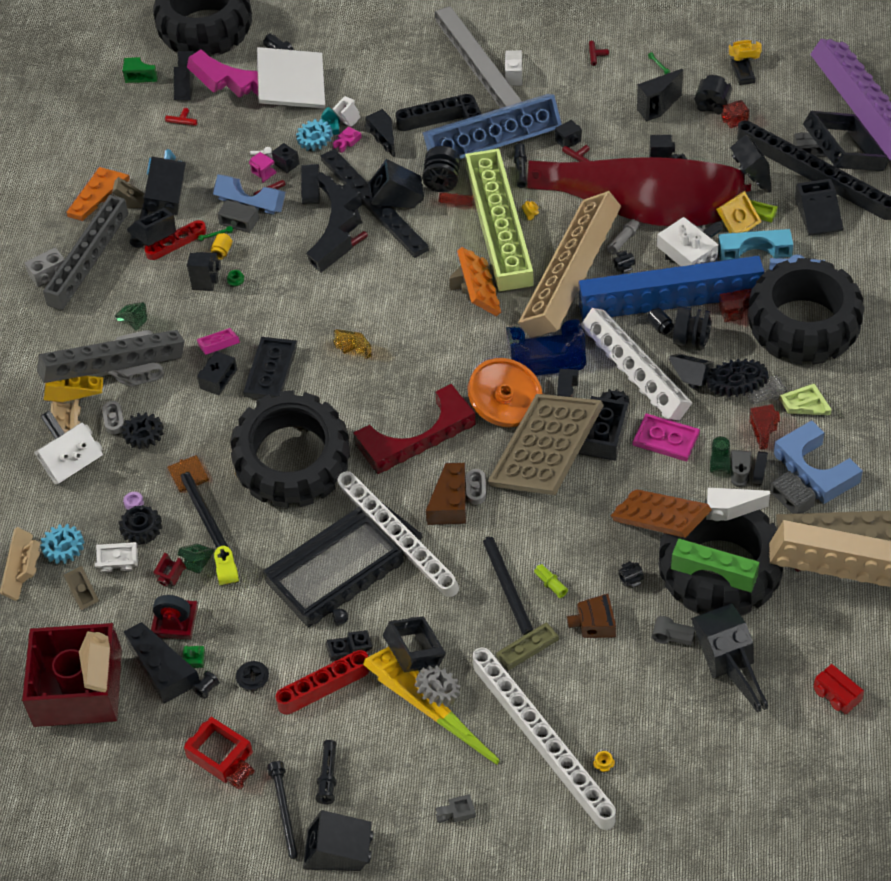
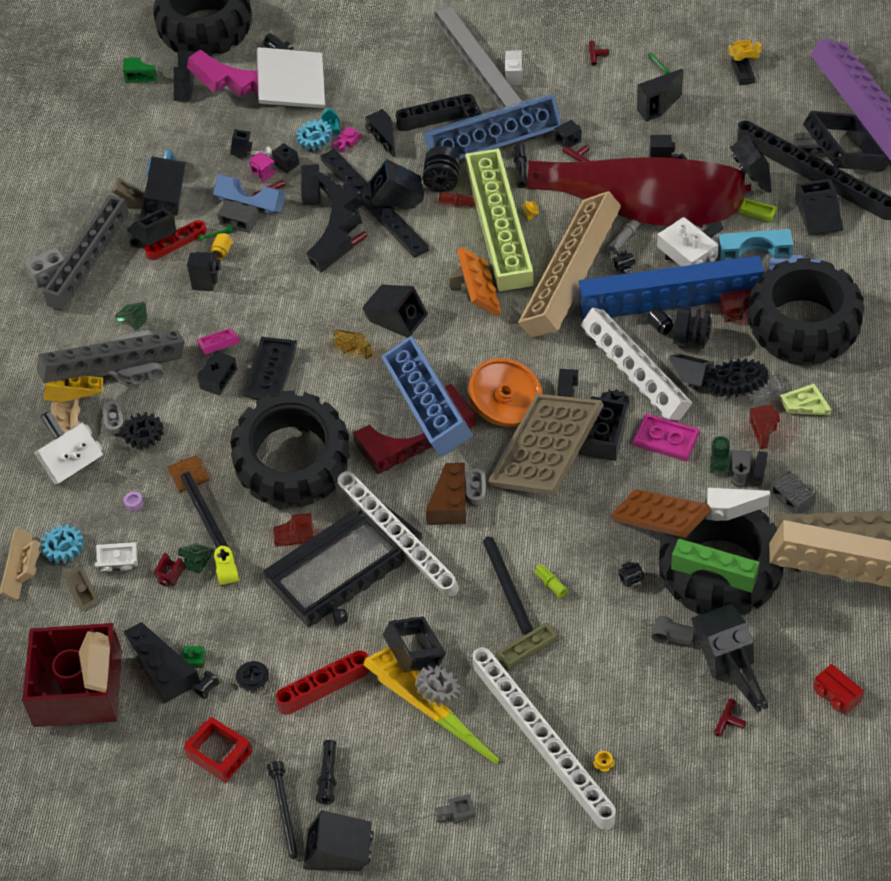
(95, 192): orange wing -> none
(140, 524): black gear -> none
(174, 617): plate -> none
(182, 118): red piece -> none
(235, 278): green plate -> none
(240, 143): none -> black brick
(240, 775): clear red bush -> none
(295, 531): none -> clear red arch
(347, 111): white window -> none
(353, 642): black slope -> none
(396, 309): none -> black slope
(427, 396): none -> medium blue brick
(549, 353): clear blue windscreen -> none
(594, 618): reddish brown torso -> none
(713, 94): black brick -> none
(727, 718): none -> dark red piece
(735, 113): clear red brick -> none
(739, 214): yellow tile -> none
(825, 483): medium blue arch -> none

